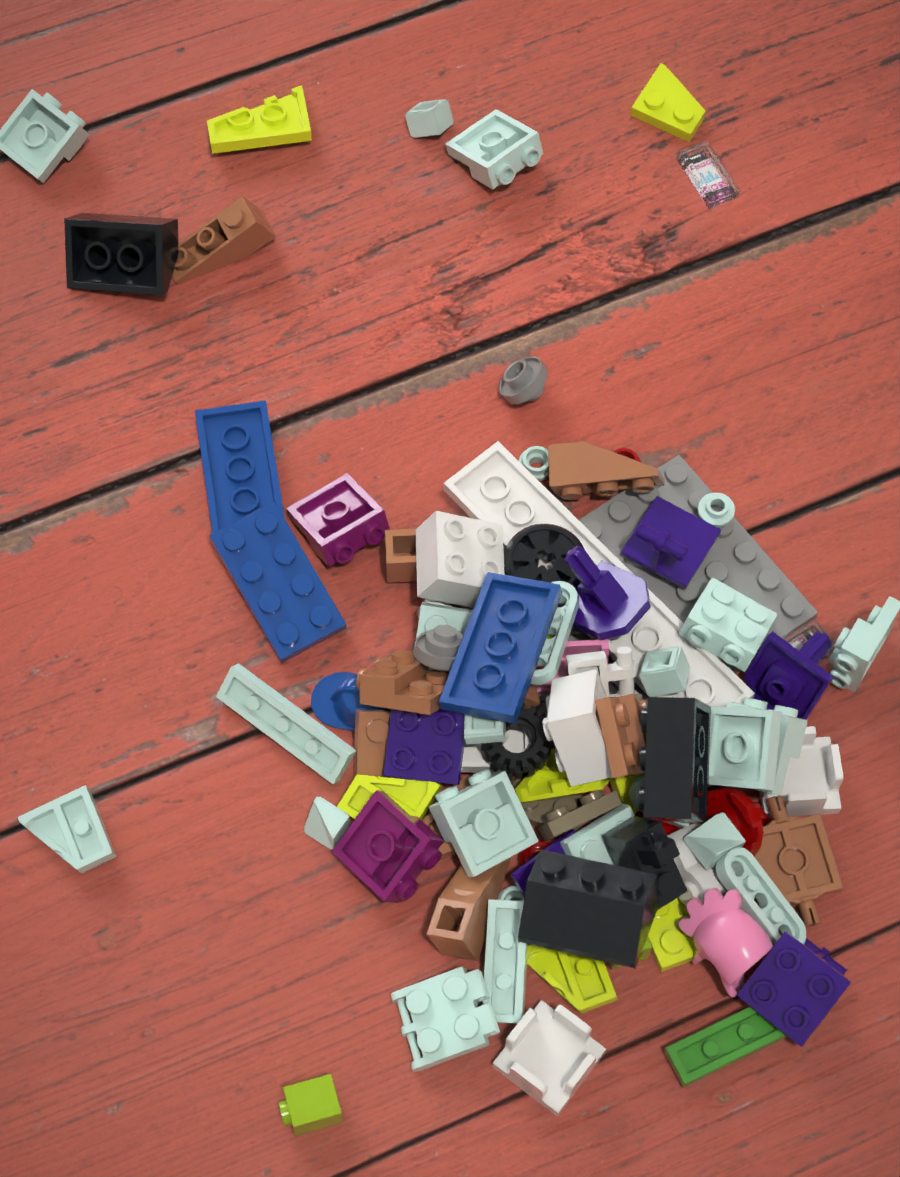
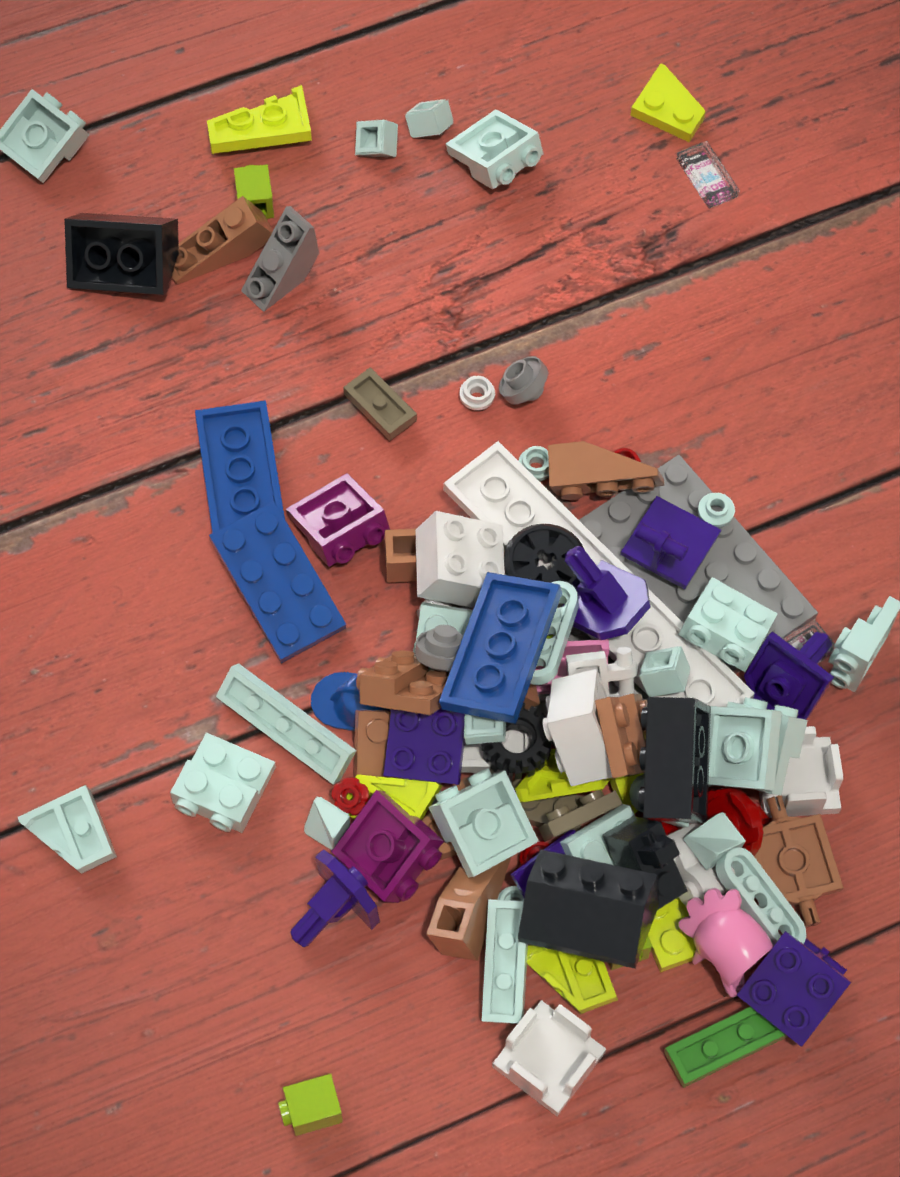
(222, 783): none -> light aqua plate
(255, 186): none -> lime brick
(283, 260): none -> light grey slope
(339, 895): none -> dark purple piece
(359, 791): none -> red plate
(376, 138): none -> light aqua slope
(380, 404): none -> dark tan plate
(446, 1017): light aqua plate -> none
(477, 384): none -> white plate

